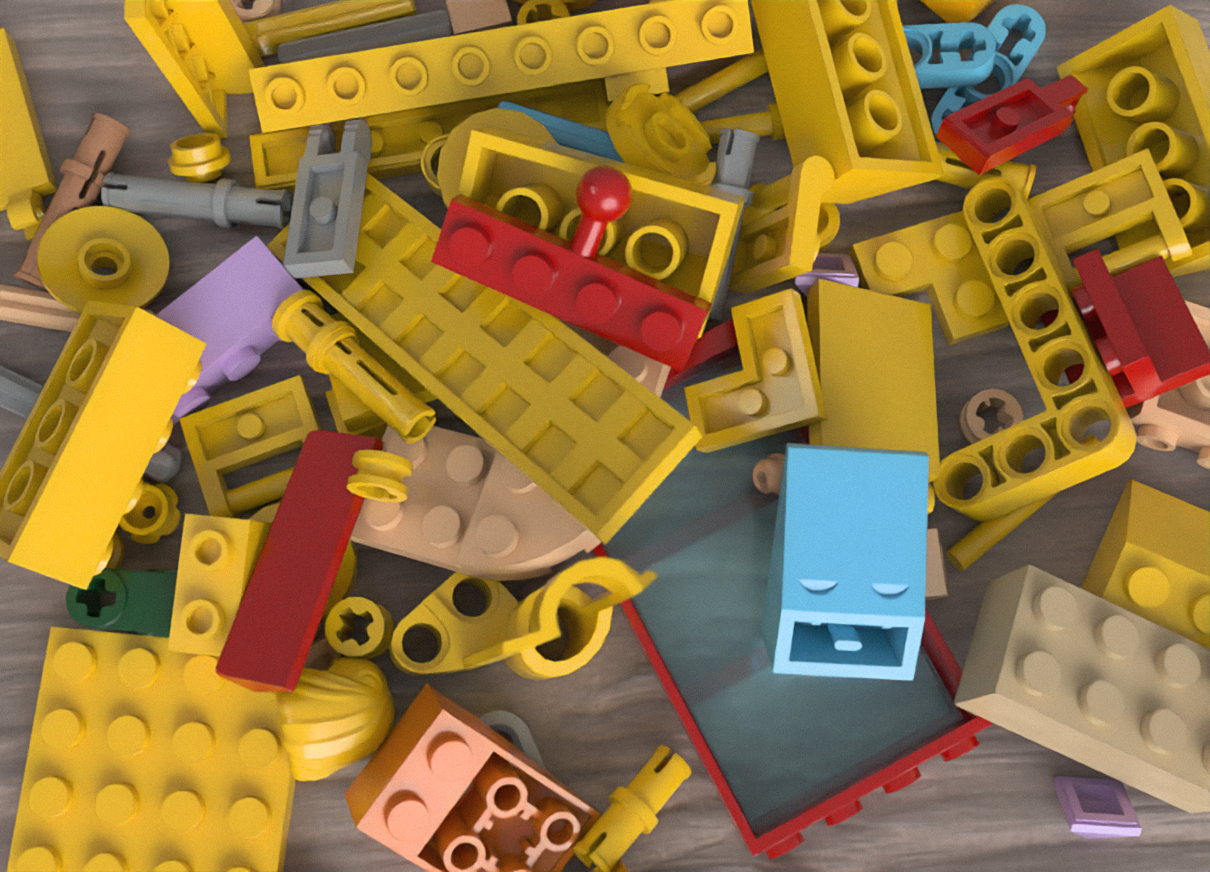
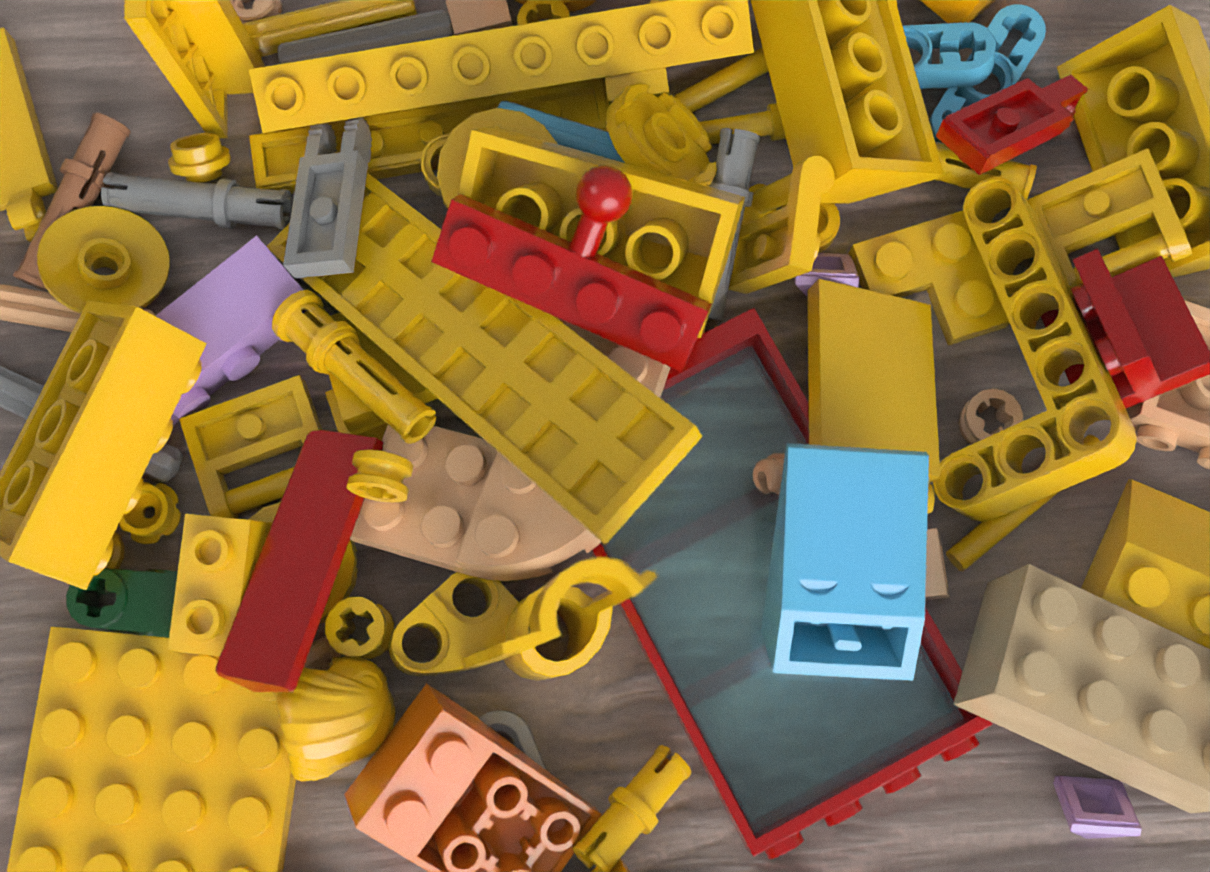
(777, 381): yellow plate -> none

